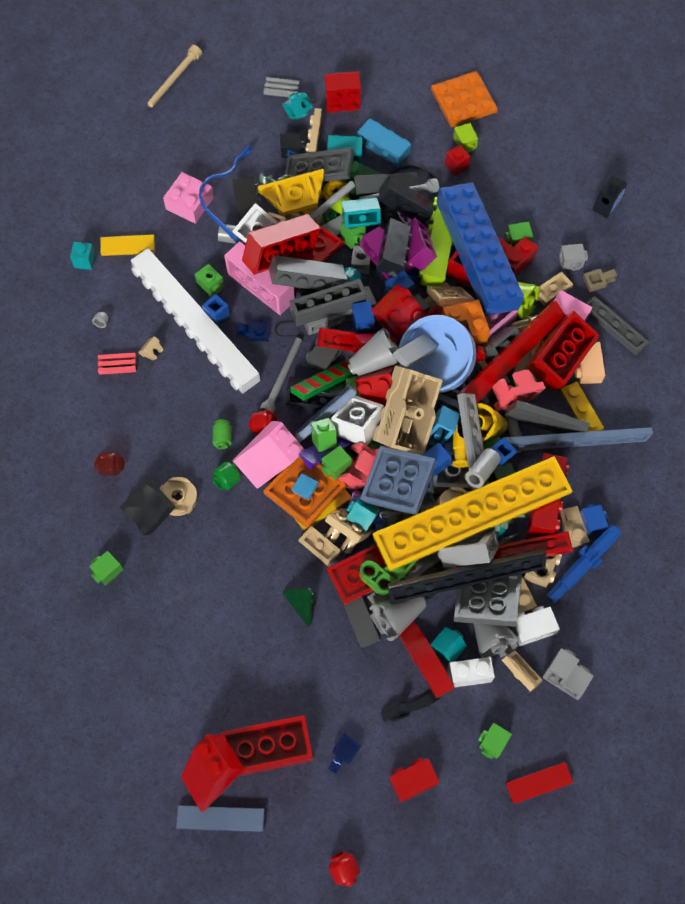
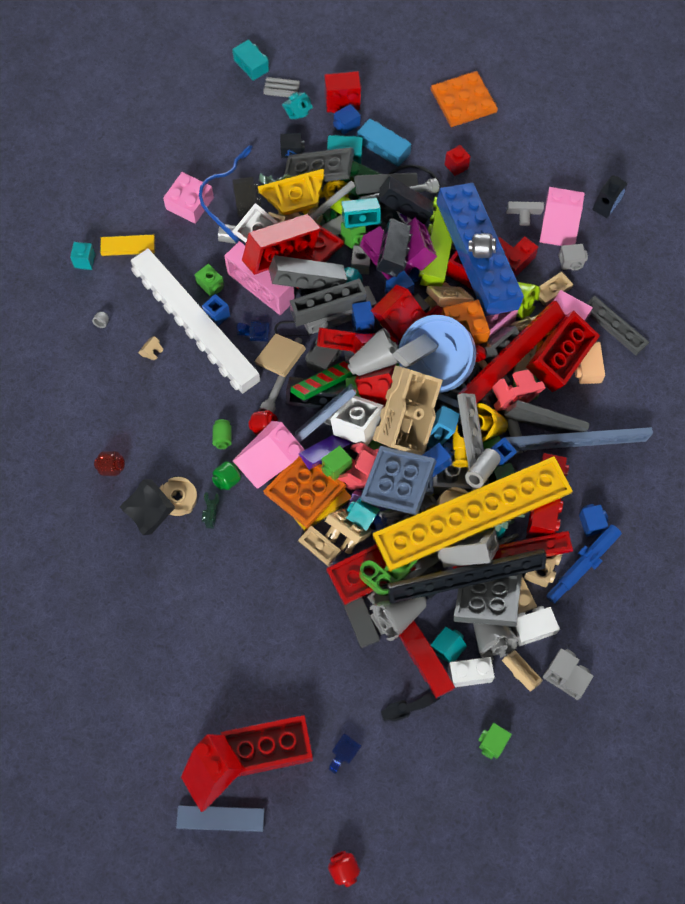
(105, 568): bright green brick -> none
(121, 359): coral tile -> none
(194, 53): tan piece -> none
(209, 514): none -> clear green plate
(251, 59): none -> teal brick
(280, 355): none -> tan tile
(302, 602): dark green piece -> none
(305, 486): dark azure tile -> none
(314, 133): tan plate -> none
(324, 434): bright green brick -> none
(346, 119): none -> blue brick
(413, 780): red brick -> none
(466, 137): lime brick -> none
(482, 245): none -> flat silver head
(516, 232): bright green brick -> none
(525, 210): none -> light grey tile
(539, 783): red tile -> none
(561, 216): none -> bright pink slope
(572, 522): tan plate -> none
(580, 406): yellow plate -> none
(597, 280): dark tan plate -> none

